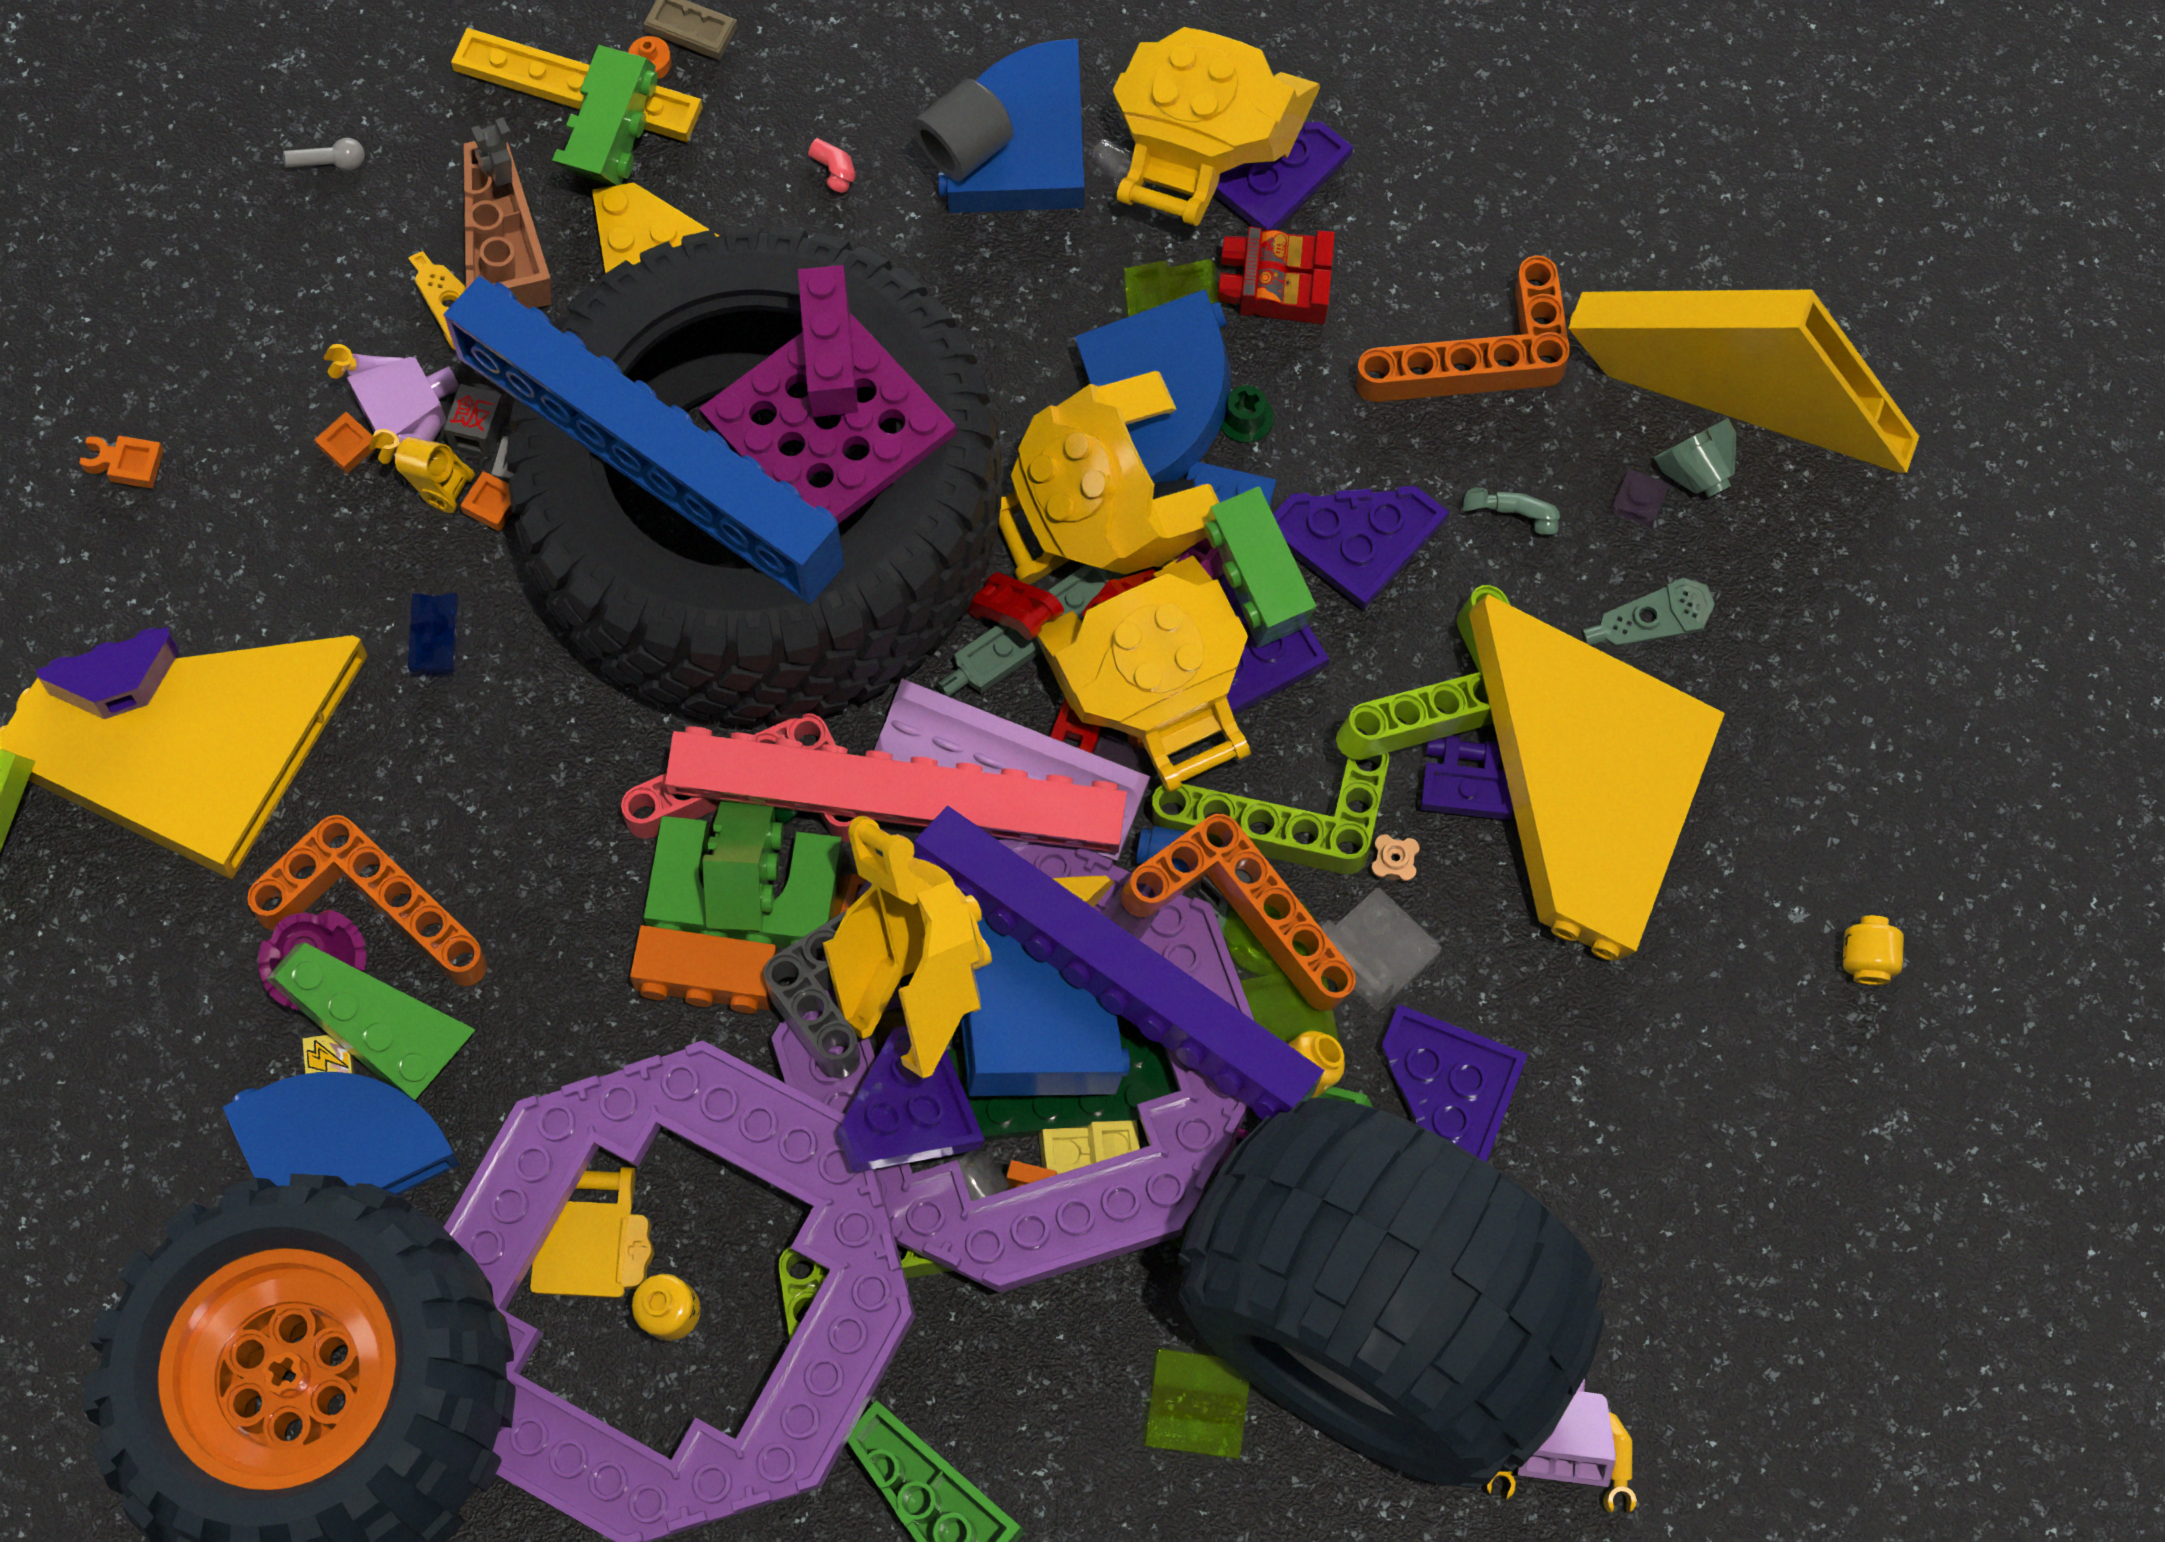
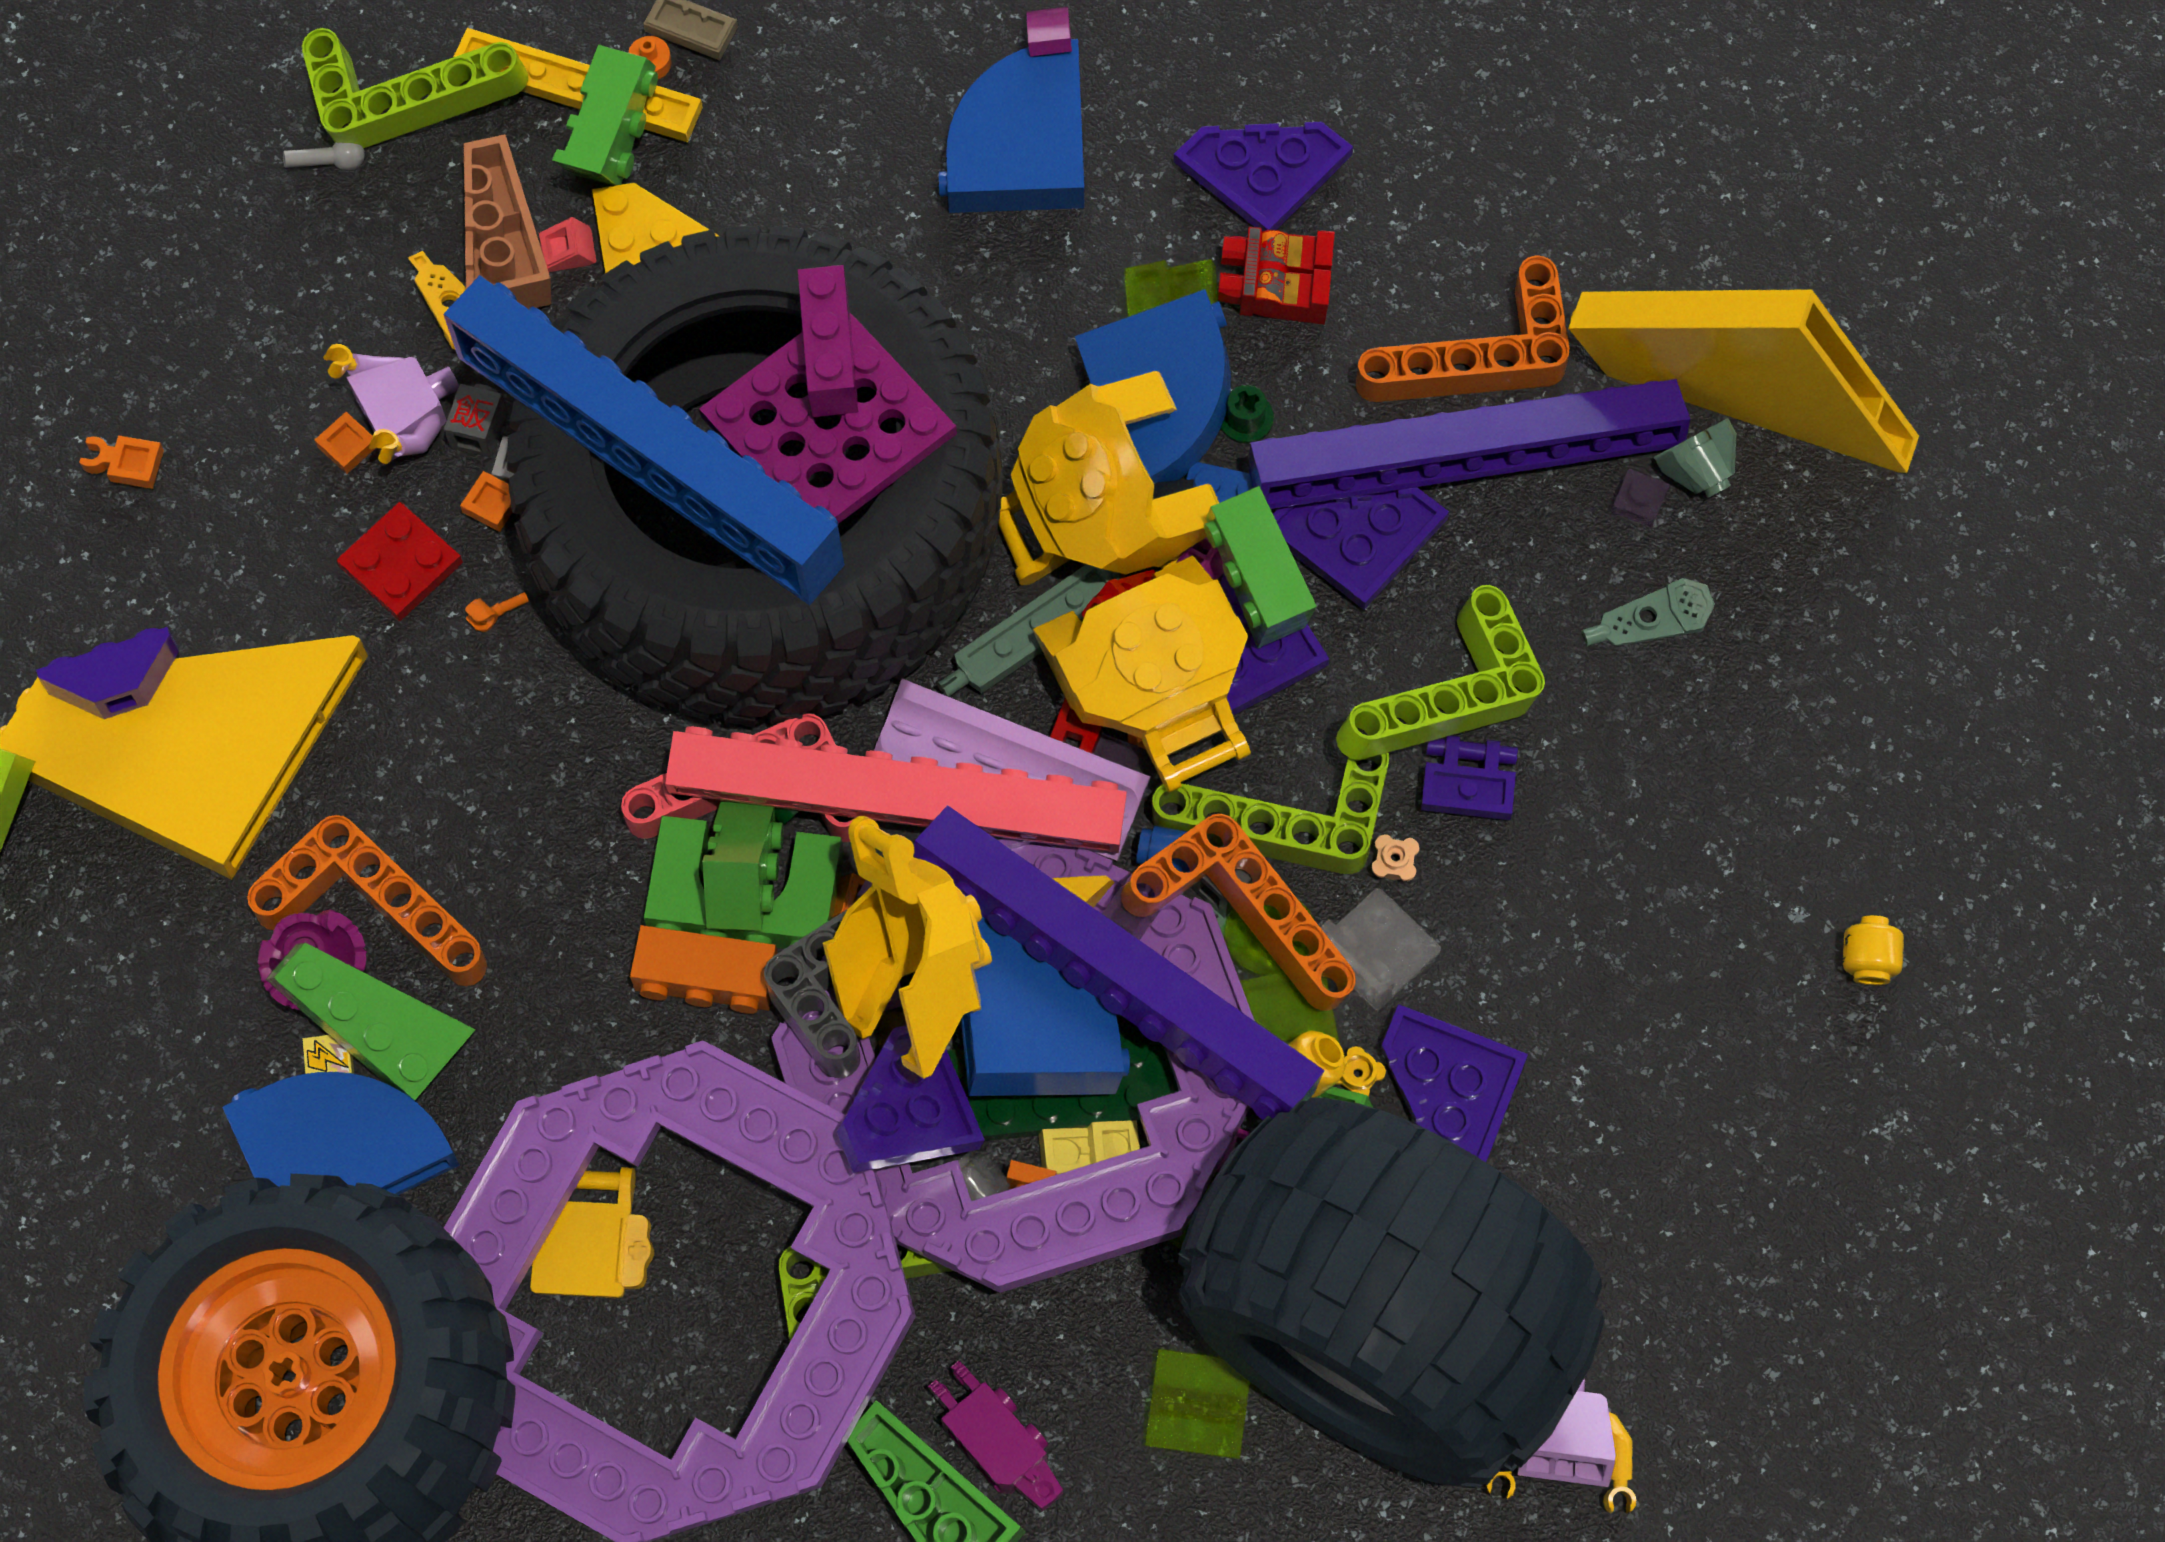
(399, 561): none -> red plate
(405, 92): none -> lime beam
(433, 471): yellow piece -> none
(433, 633): clear blue hips -> none
(484, 617): none -> orange hand
(493, 152): dark grey plate -> none
(567, 245): none -> coral slope
(666, 1307): yellow head -> none
(838, 163): coral arm -> none
(963, 129): dark grey piece -> none
(996, 1441): none -> magenta hinge
(1015, 605): red plate -> none
(1049, 31): none -> magenta slope
(1114, 160): clear cone -> none
(1200, 110): yellow piece -> none
(1372, 1071): none -> yellow plate
(1469, 443): none -> dark purple brick
(1506, 502): sand green arm -> none
(1593, 770): yellow slope -> none

